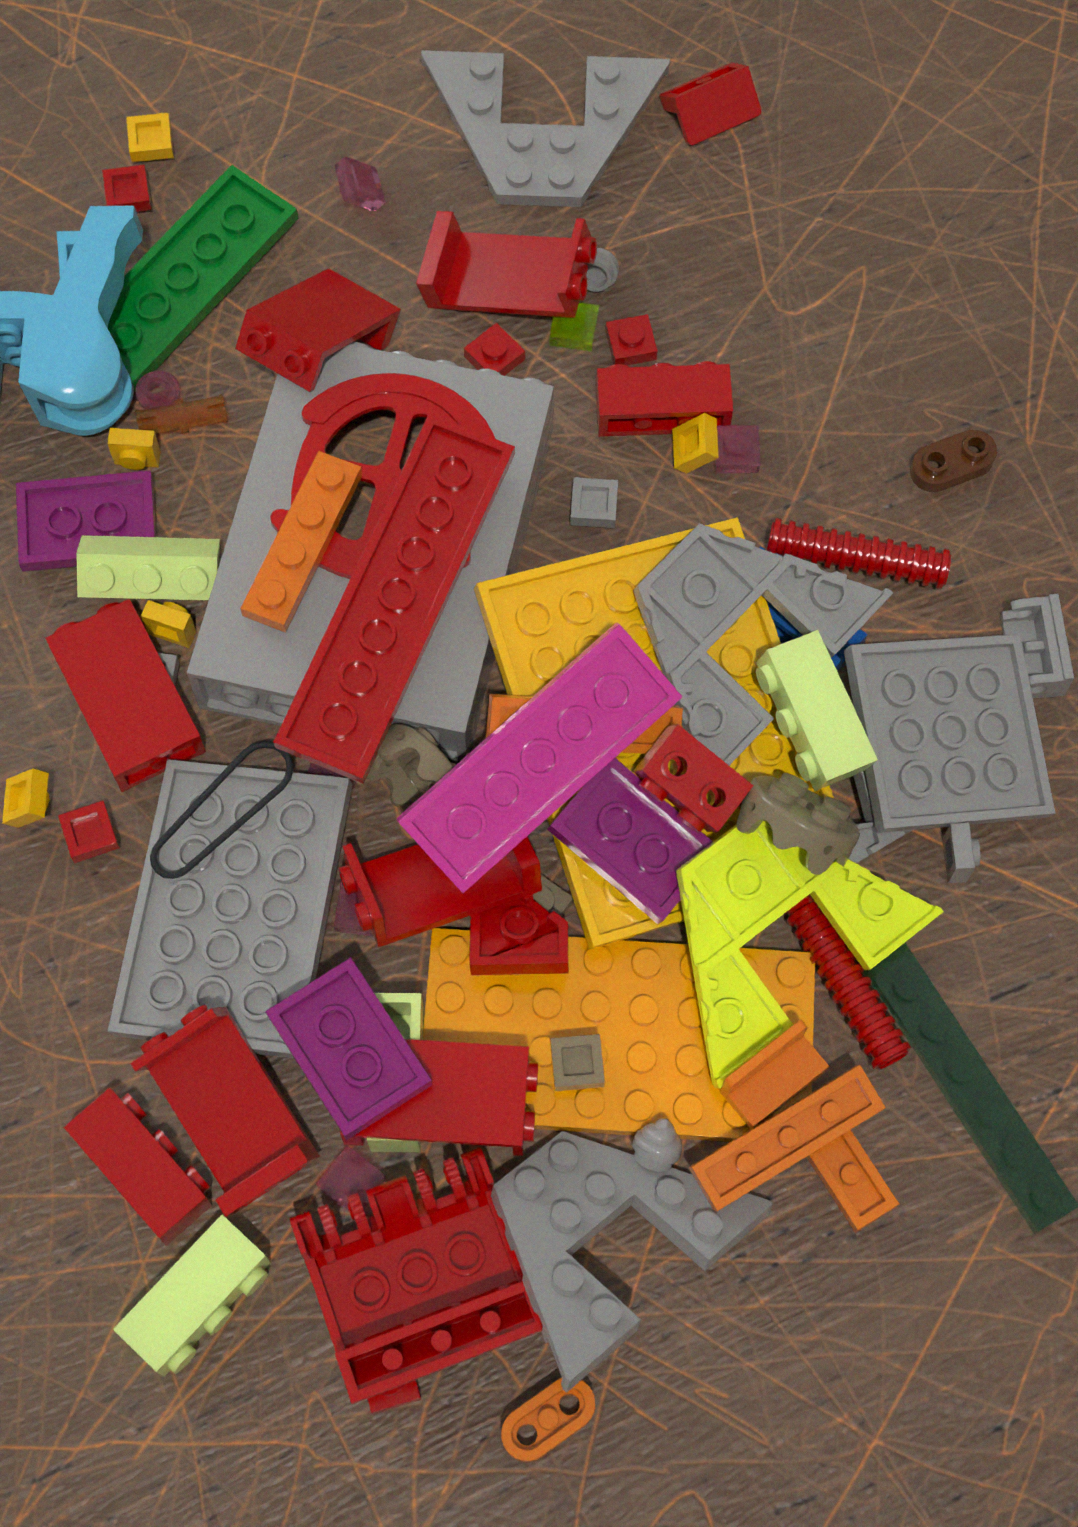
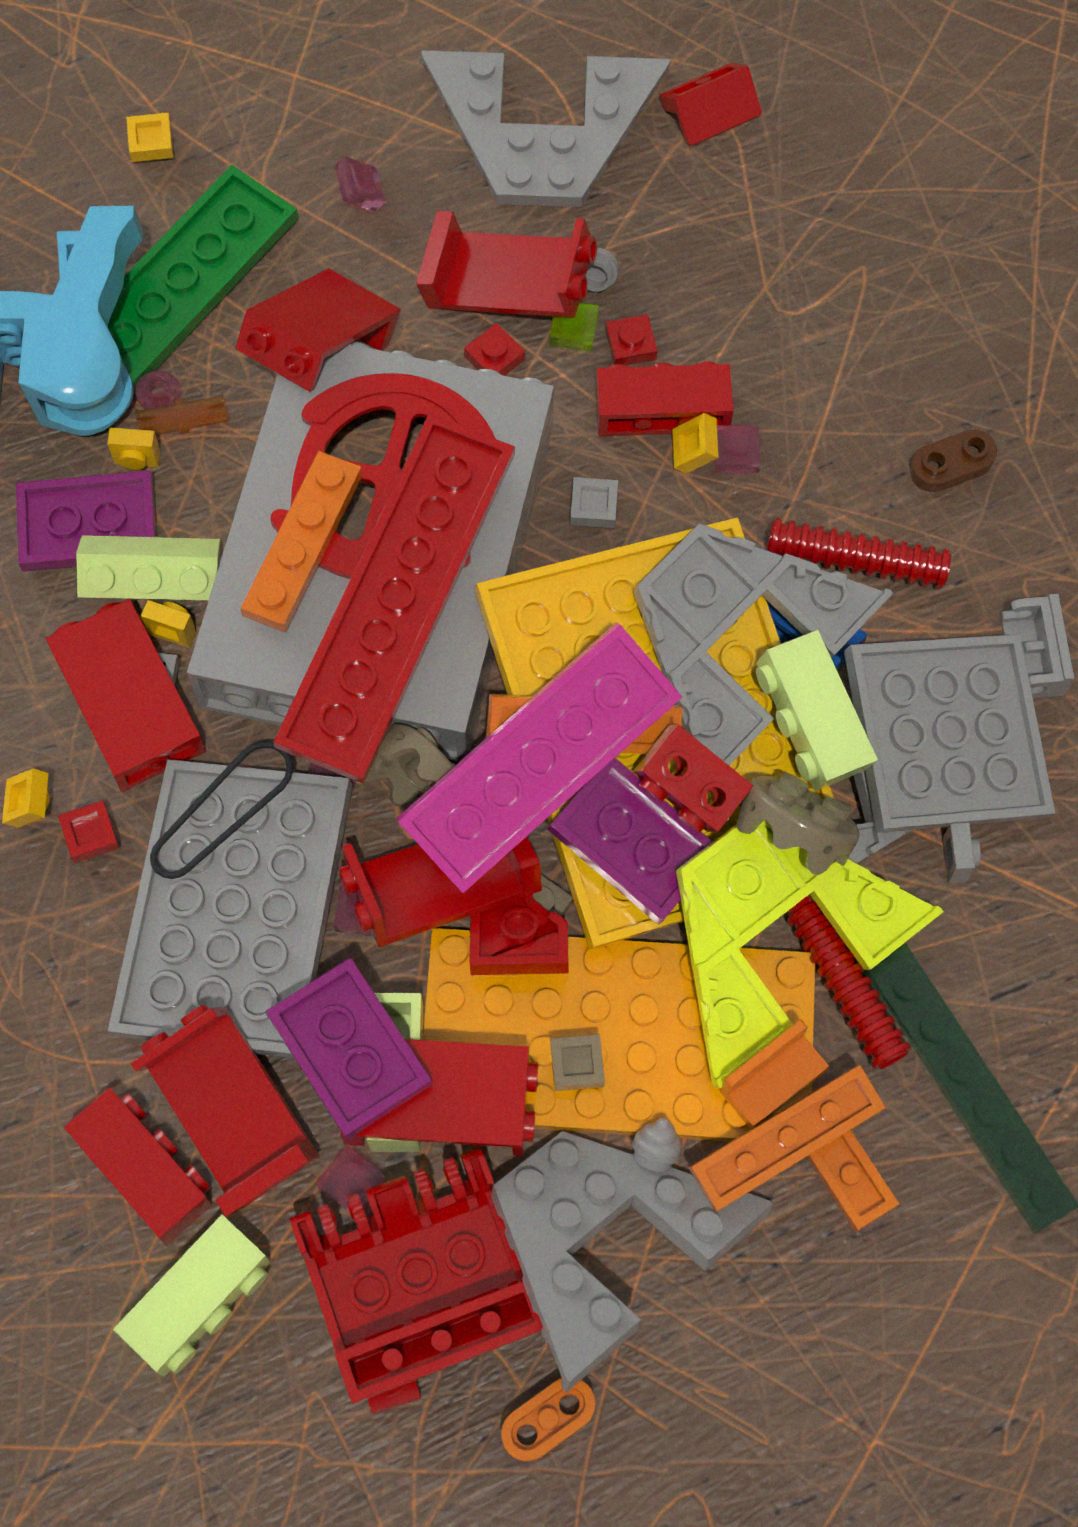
(127, 187): red plate -> none

